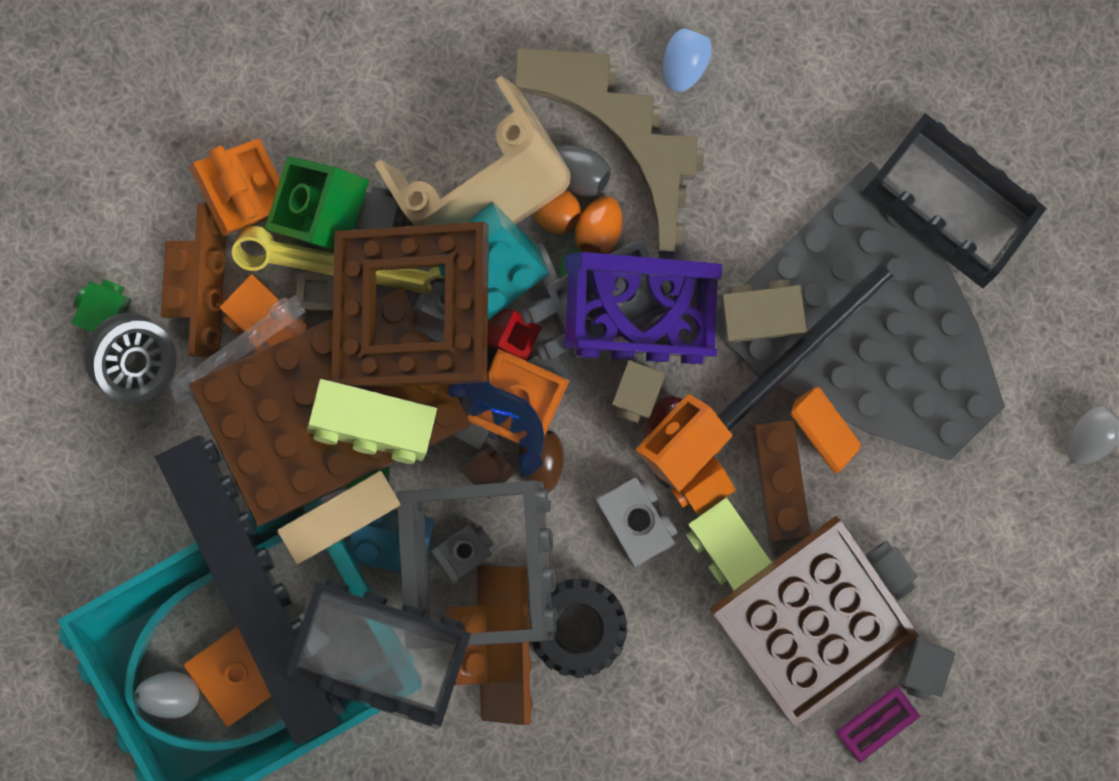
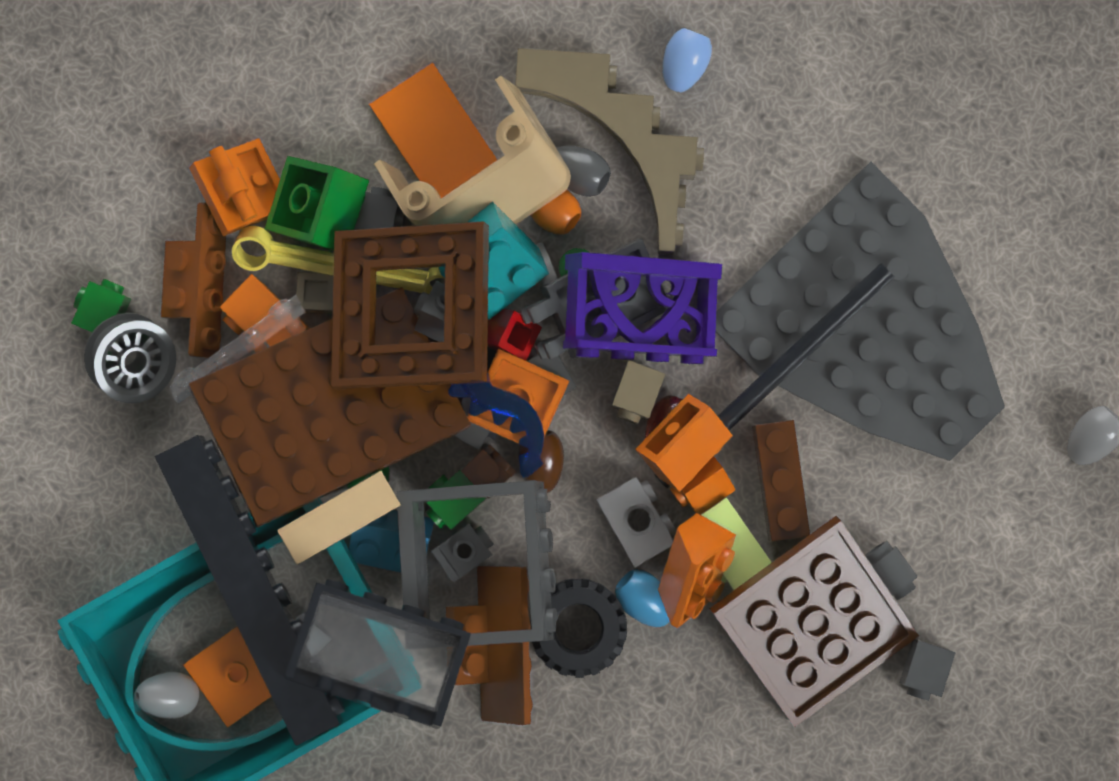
(371, 421): yellowish green brick -> none
(433, 131): none -> orange tile
(452, 511): none -> green brick
(599, 226): orange animal -> none
(640, 598): none -> dark azure animal
(695, 568): none -> orange slope
(763, 313): dark tan brick -> none
(825, 428): orange slope -> none
(869, 711): magenta tile -> none
(954, 201): window -> none

